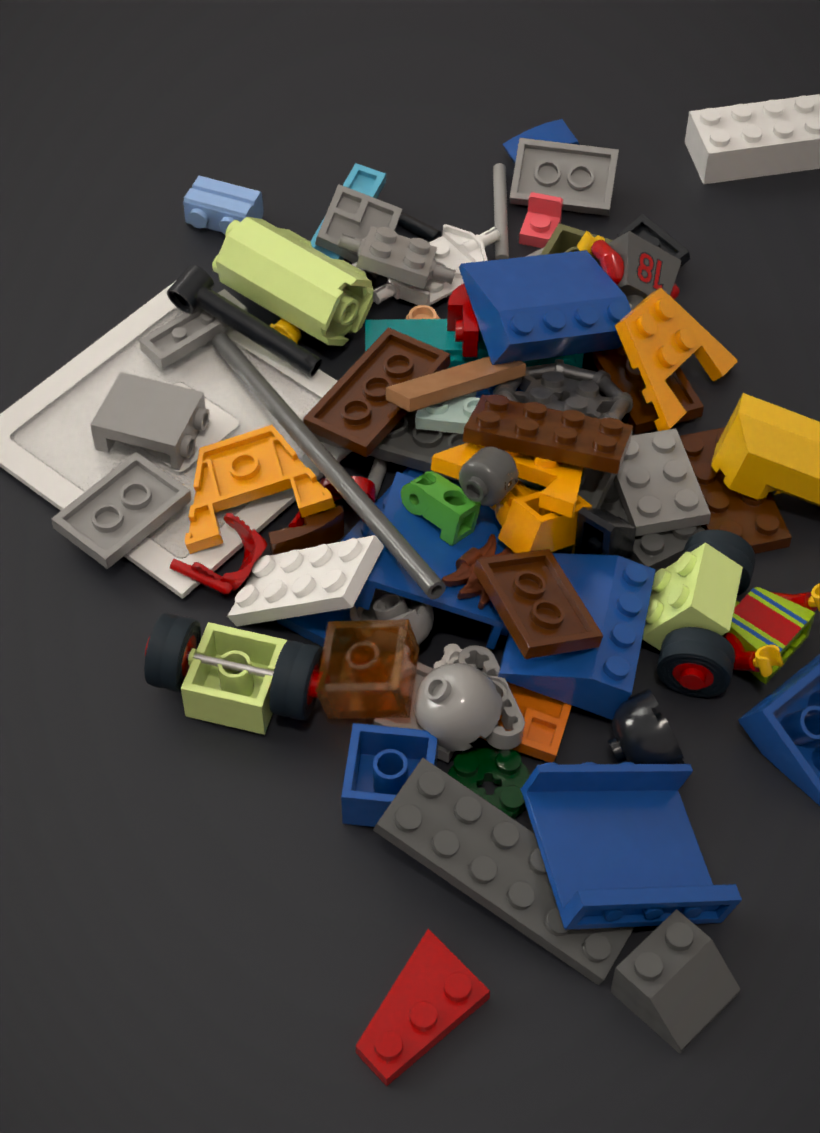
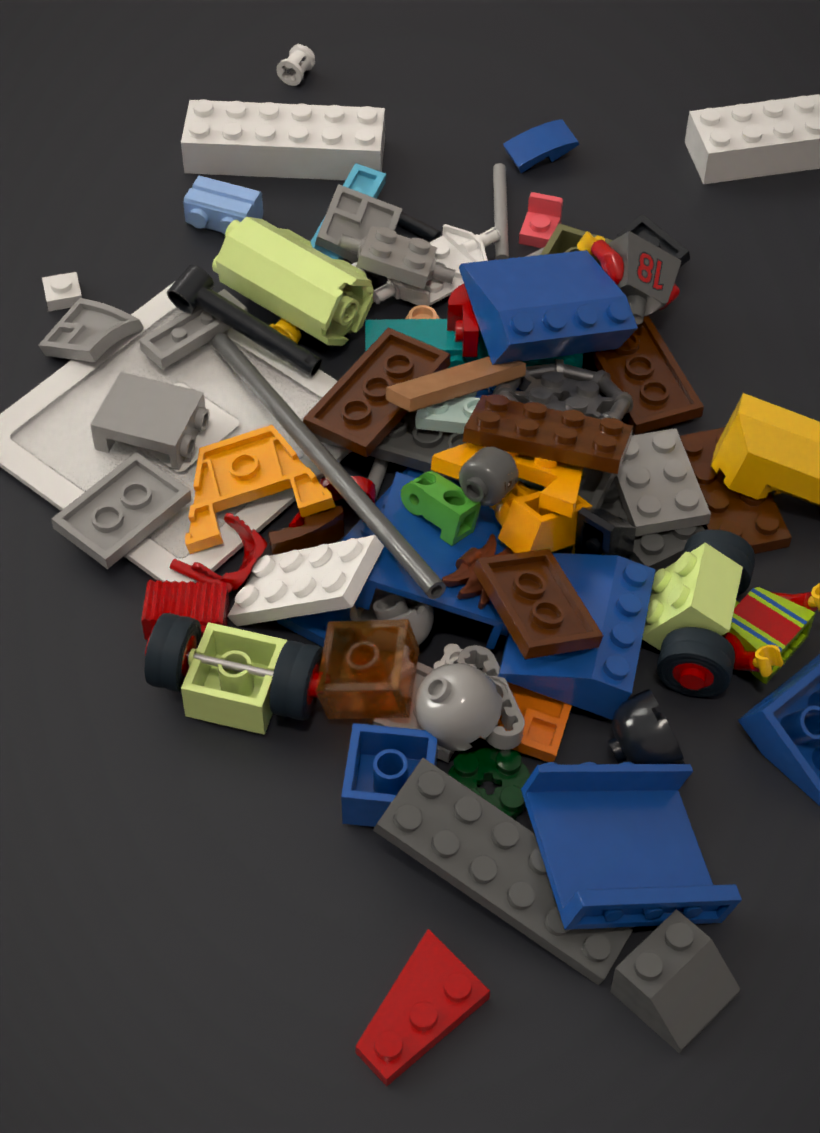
(61, 290): none -> white plate
(88, 331): none -> light grey plate
(194, 600): none -> red brick
(281, 139): none -> white brick
(296, 74): none -> white bush
(570, 171): light grey plate -> none
(658, 341): light orange wing -> none

